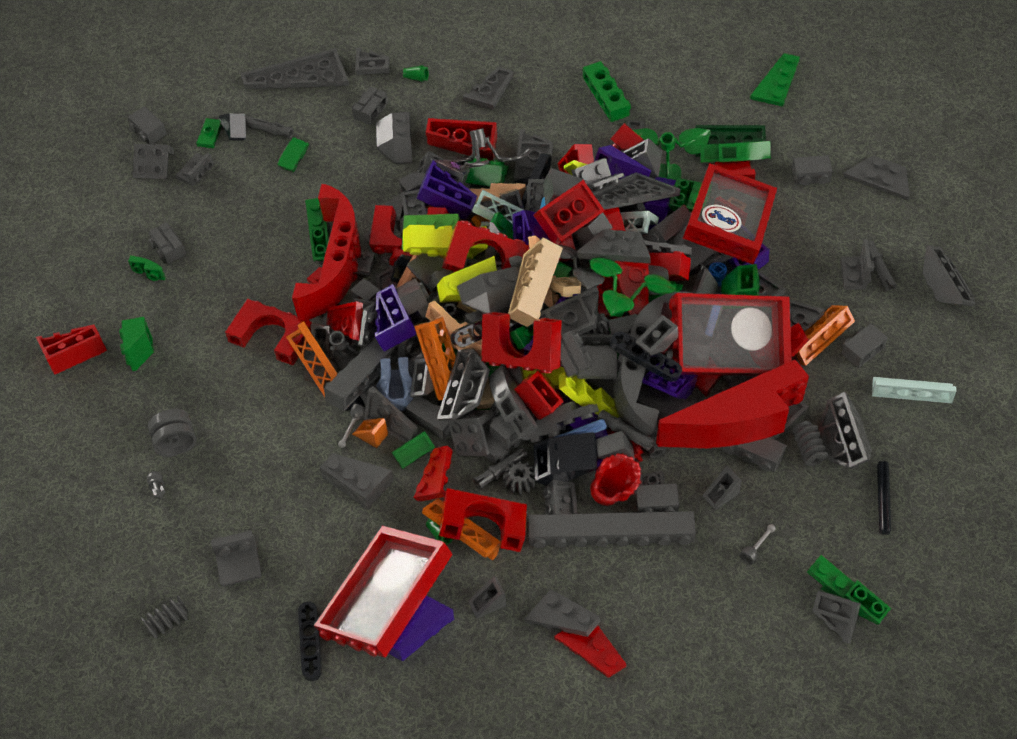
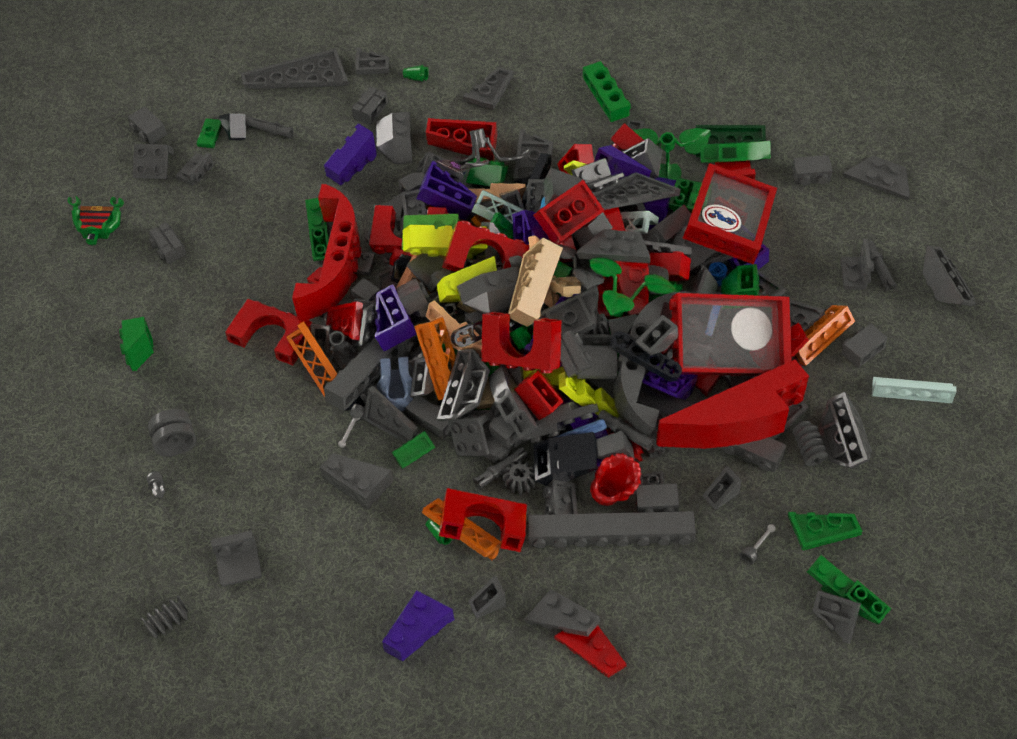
(71, 348): red wedge -> none
(96, 221): none -> green torso
(152, 270): green slope -> none
(292, 154): green slope -> none
(309, 641): black beam -> none
(352, 156): none -> dark purple wedge
(372, 431): orange slope -> none
(383, 591): window -> none
(434, 475): red wing -> none
(777, 82): green wing -> none
(823, 529): none -> green wing
(884, 498): black axle -> none

